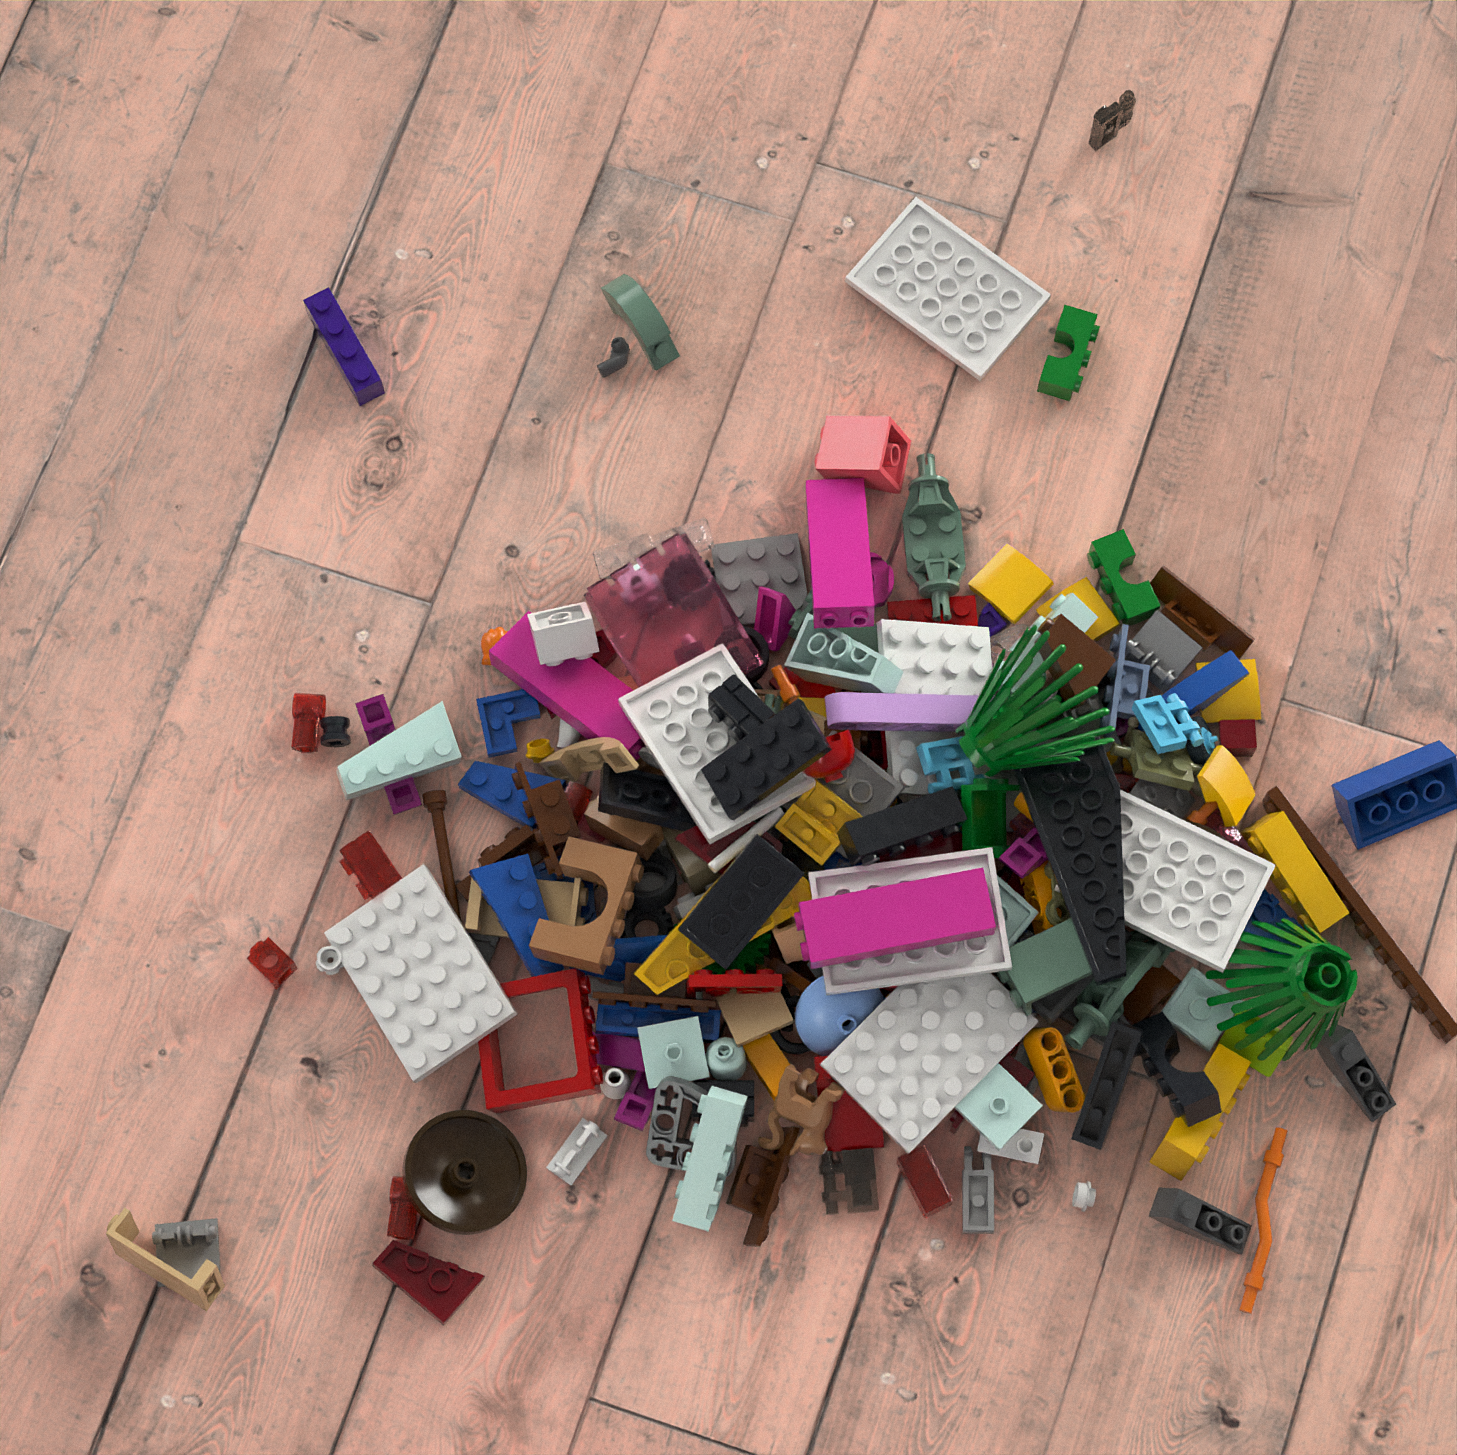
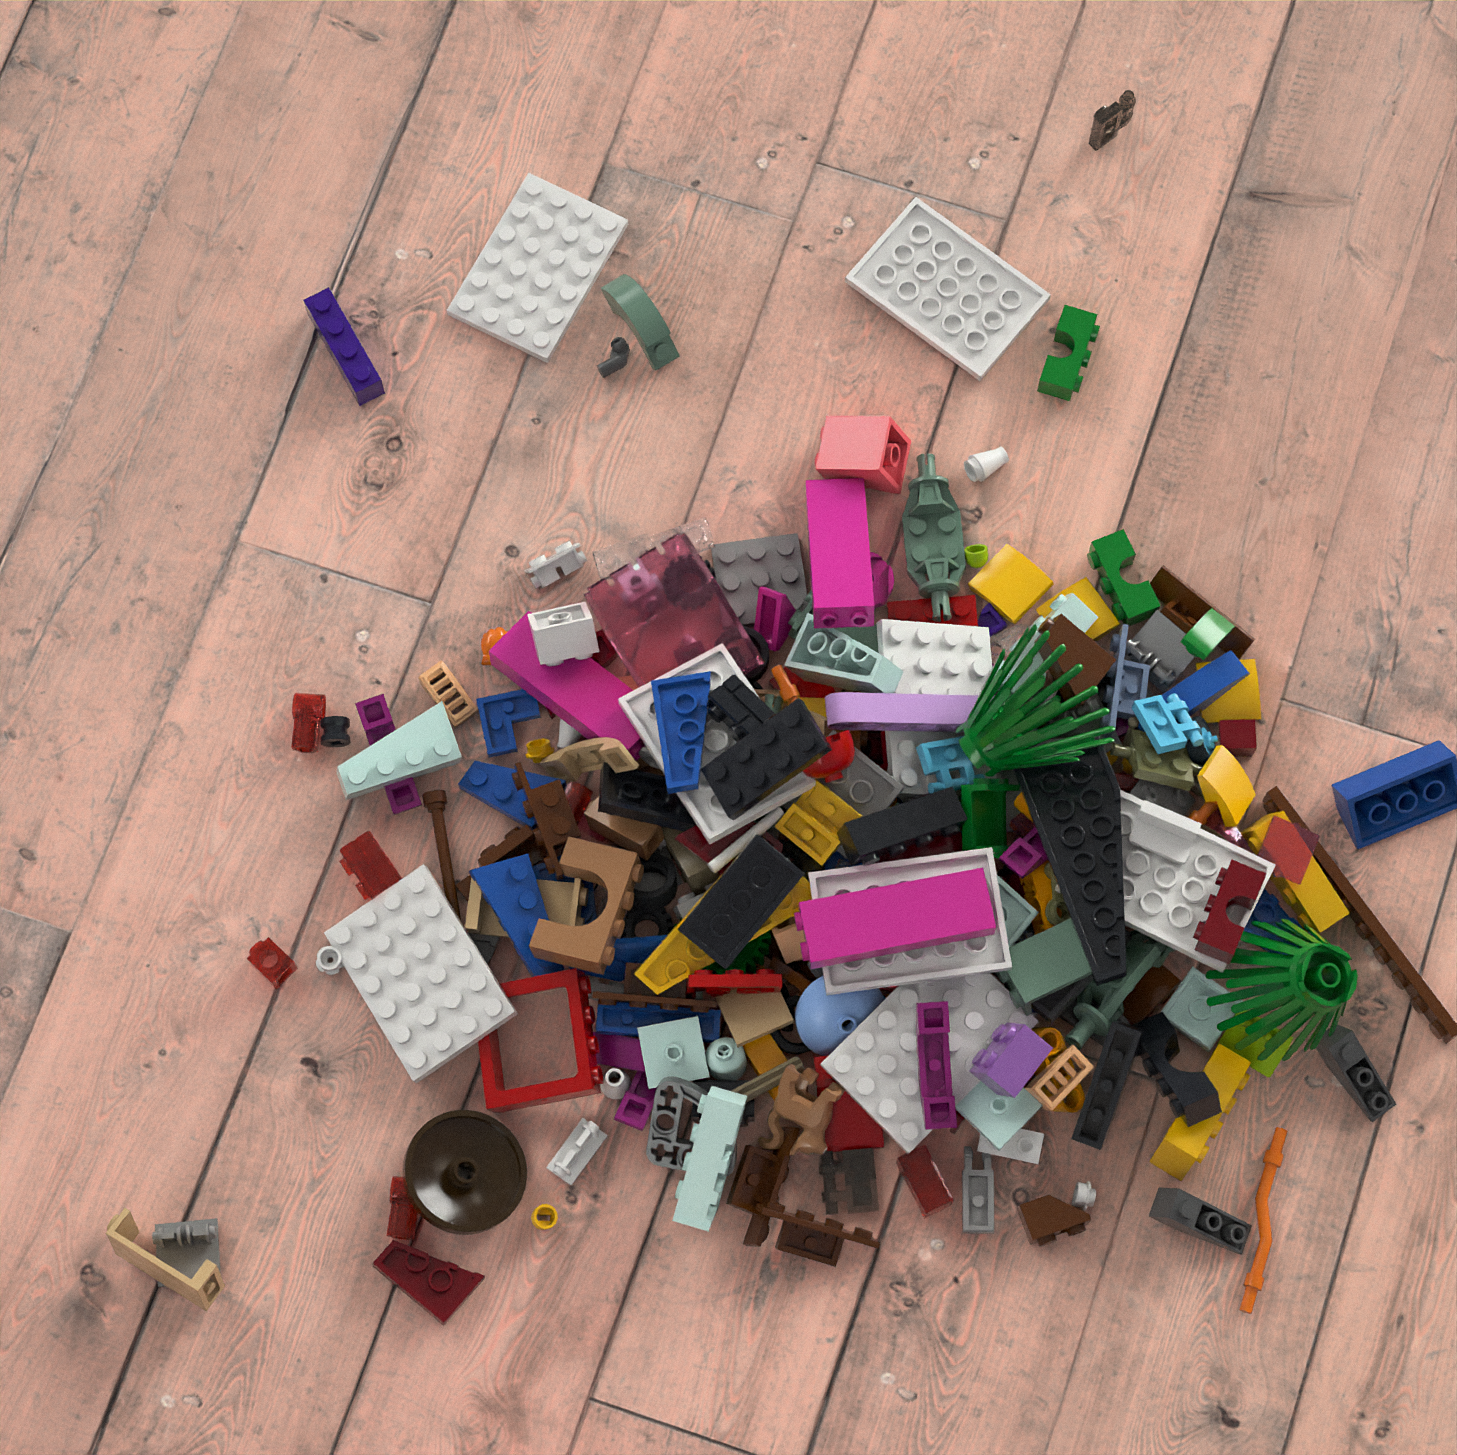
(433, 674): none -> light nougat slope
(537, 267): none -> white plate
(544, 1210): none -> yellow hinge
(565, 557): none -> white hinge
(681, 723): none -> blue wing
(767, 1080): none -> dark tan axle
(812, 1238): none -> reddish brown bracket
(935, 1065): none -> magenta slope
(976, 555): none -> lime hinge
(983, 464): none -> white cone
(1010, 1059): none -> medium lavender brick
(1049, 1217): none -> reddish brown slope
(1066, 1086): none -> light nougat slope
(1164, 832): none -> white panel
(1207, 634): none -> slope
(1238, 887): none -> dark red arch
(1288, 848): none -> clear pink piece

